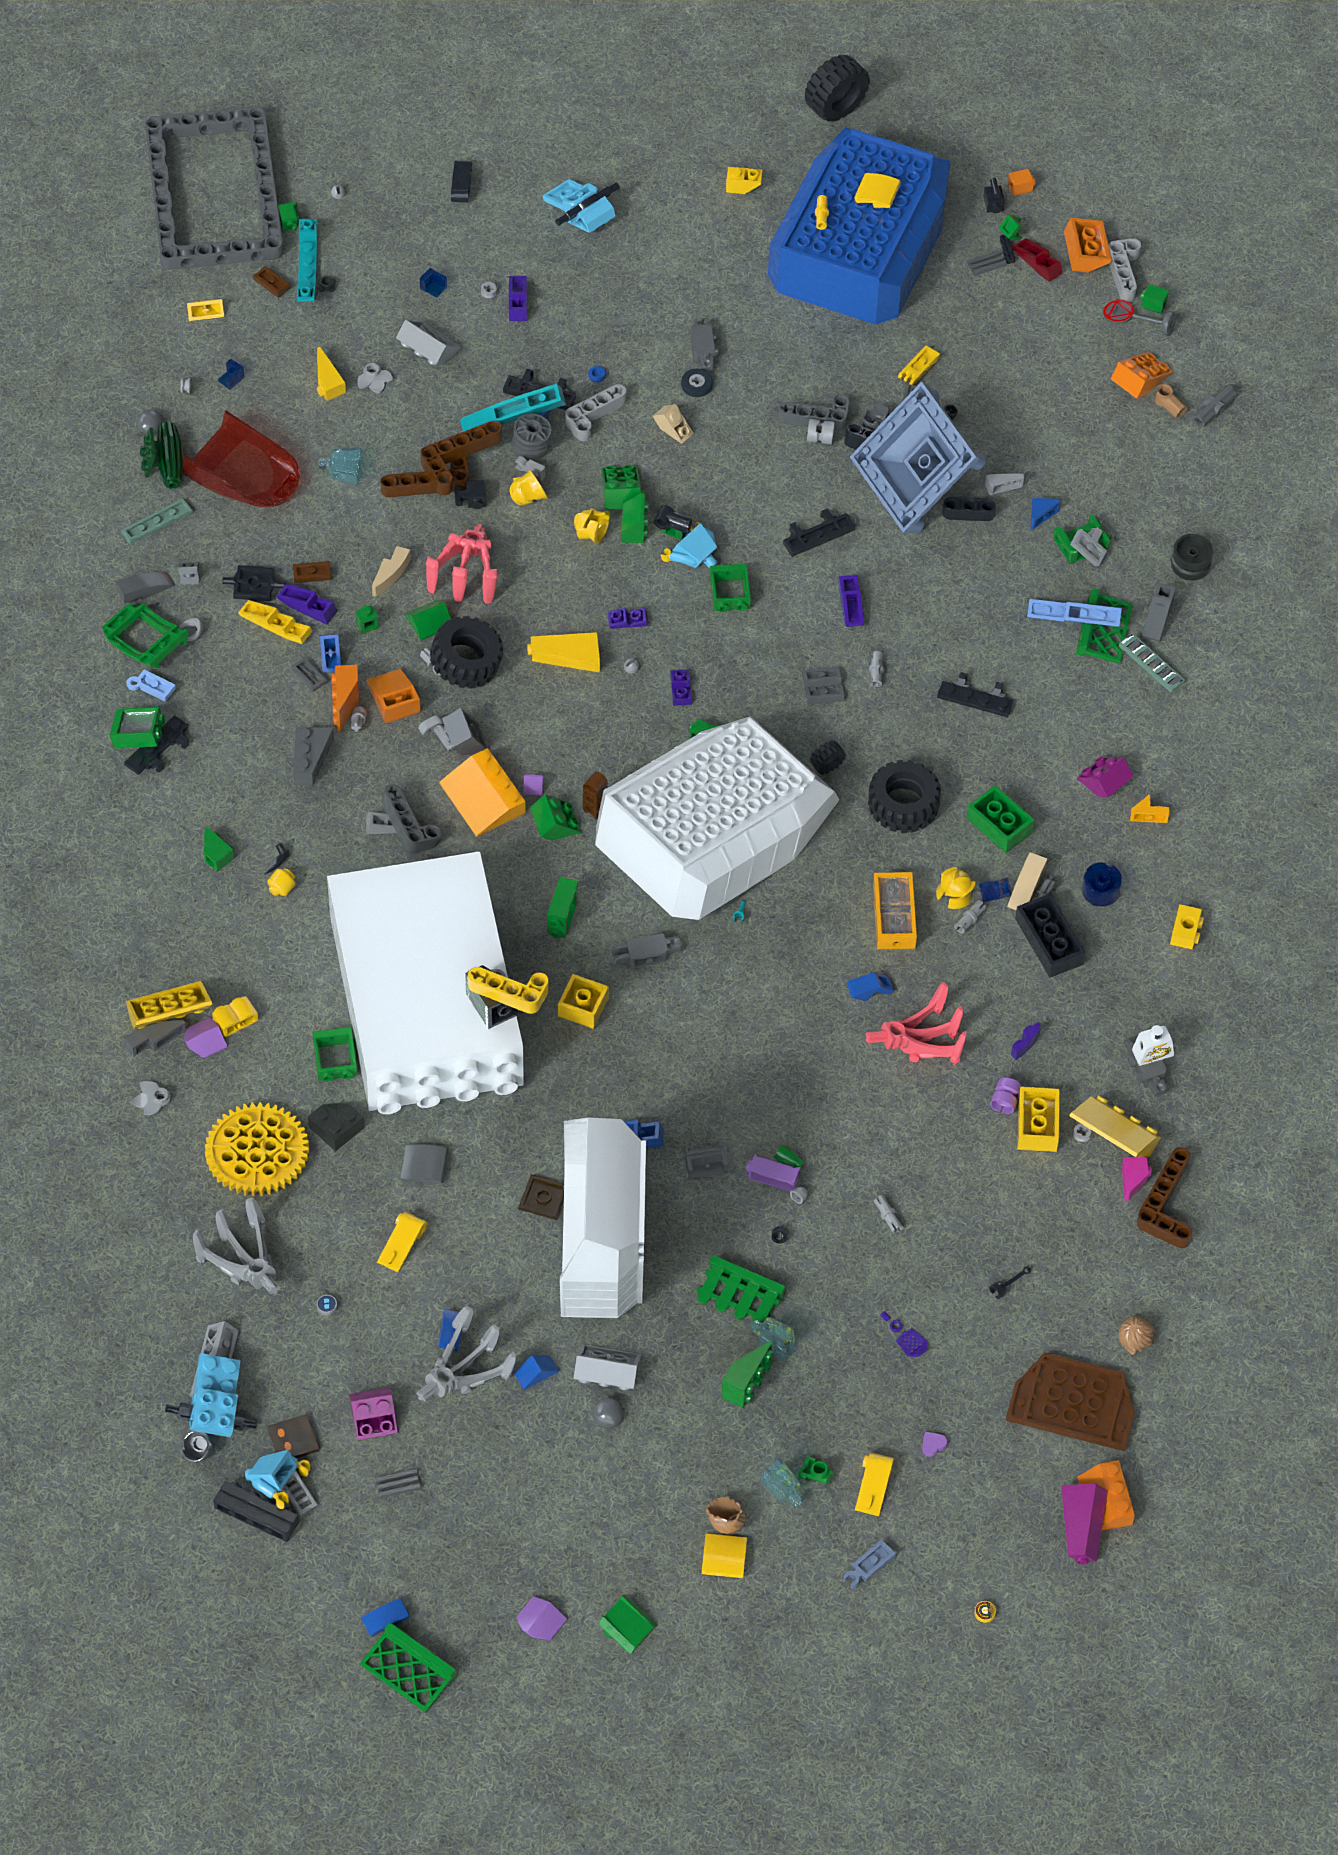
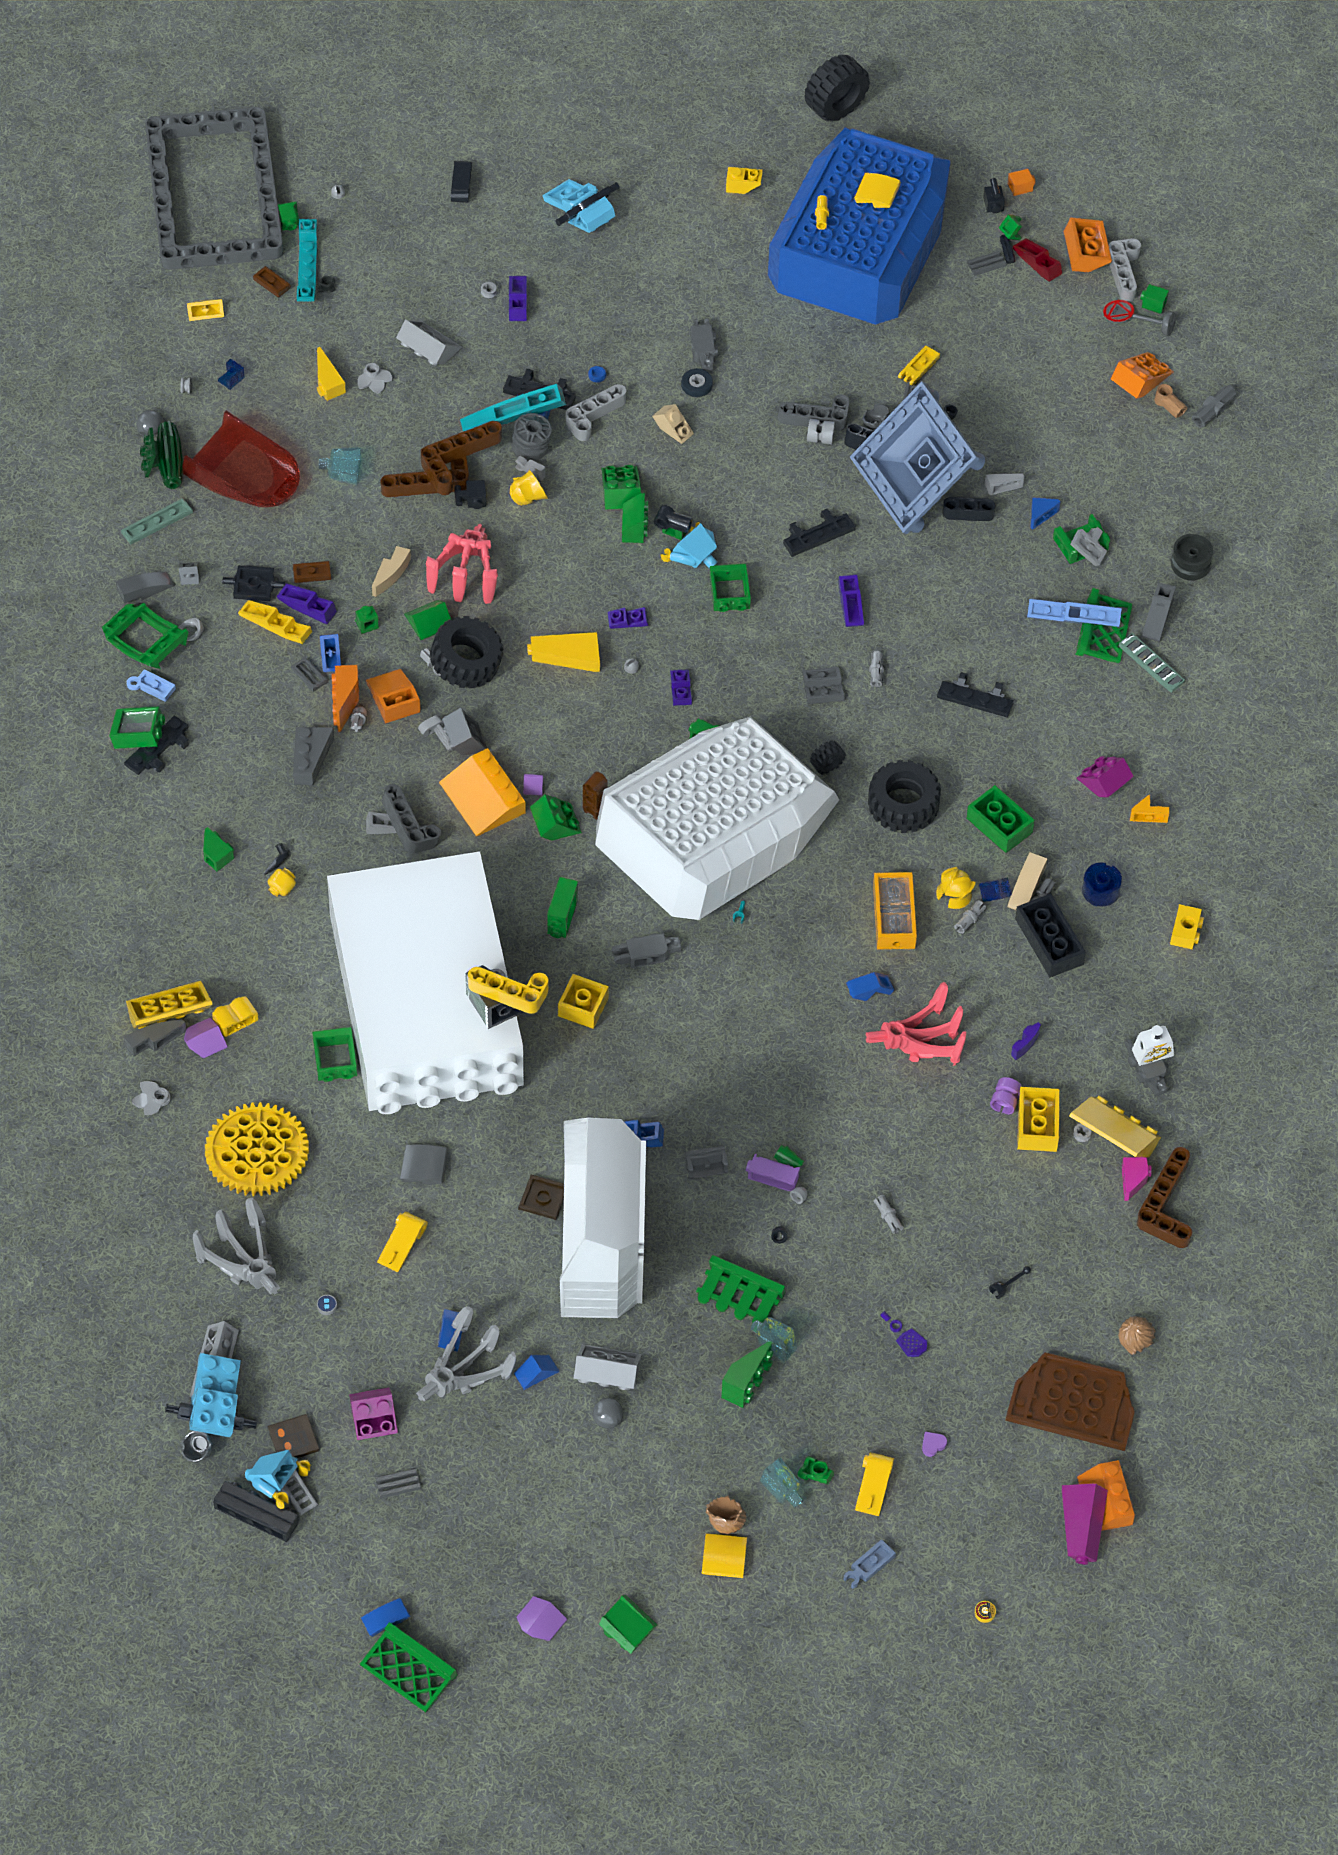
(336, 1123): pearl dark grey slope -> none
(433, 282): clear blue panel -> none
(592, 524): yellow helmet -> none

